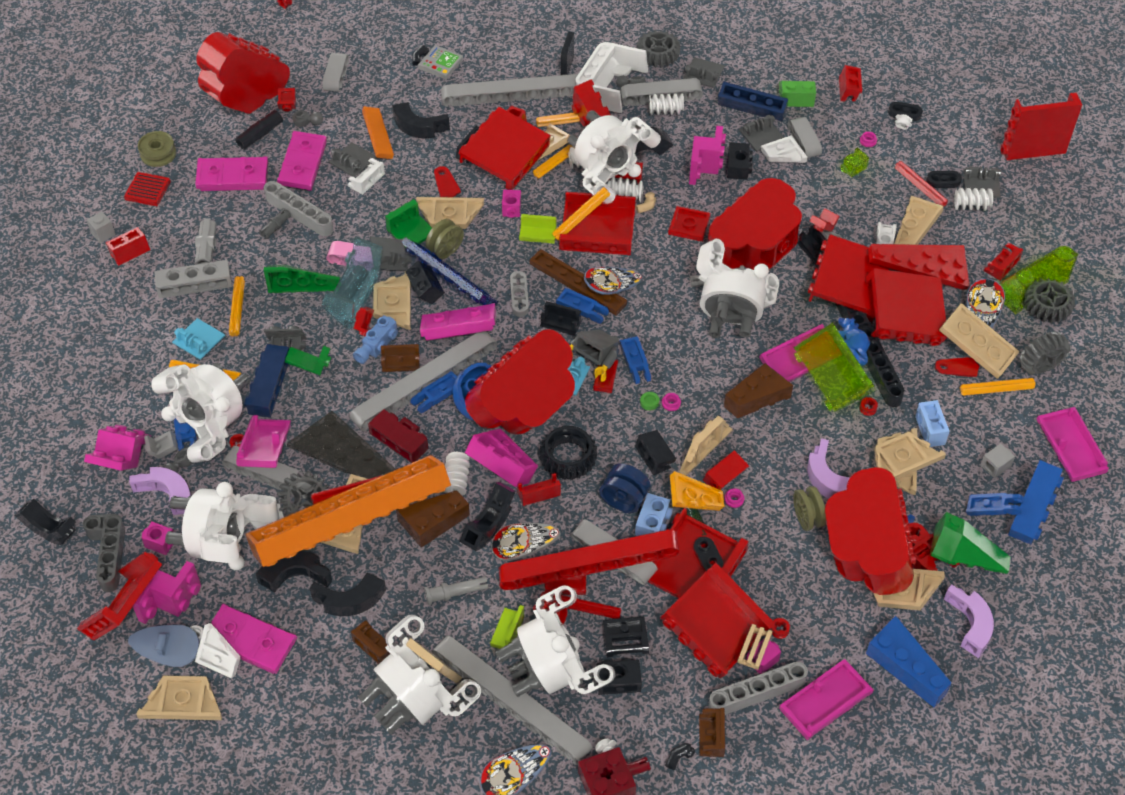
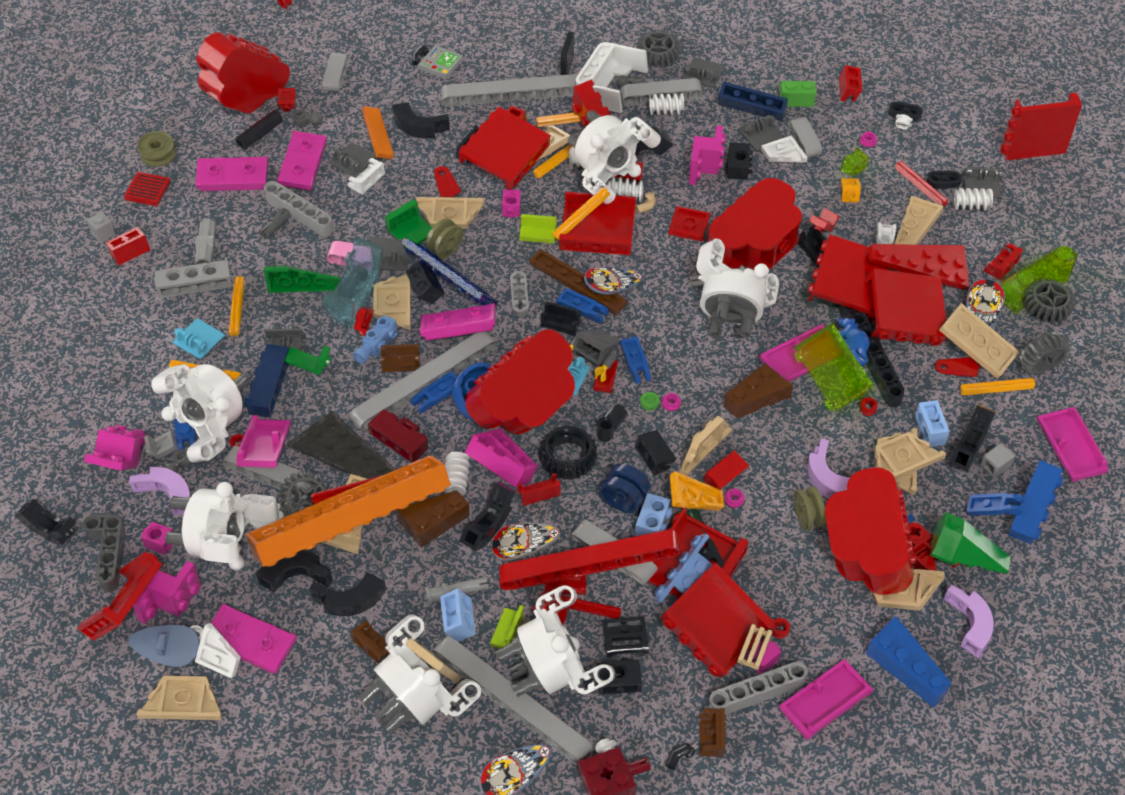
(457, 615): none -> light blue brick
(610, 422): none -> black piece
(689, 570): none -> medium blue bracket
(850, 189): none -> light orange bracket
(973, 438): none -> black arch

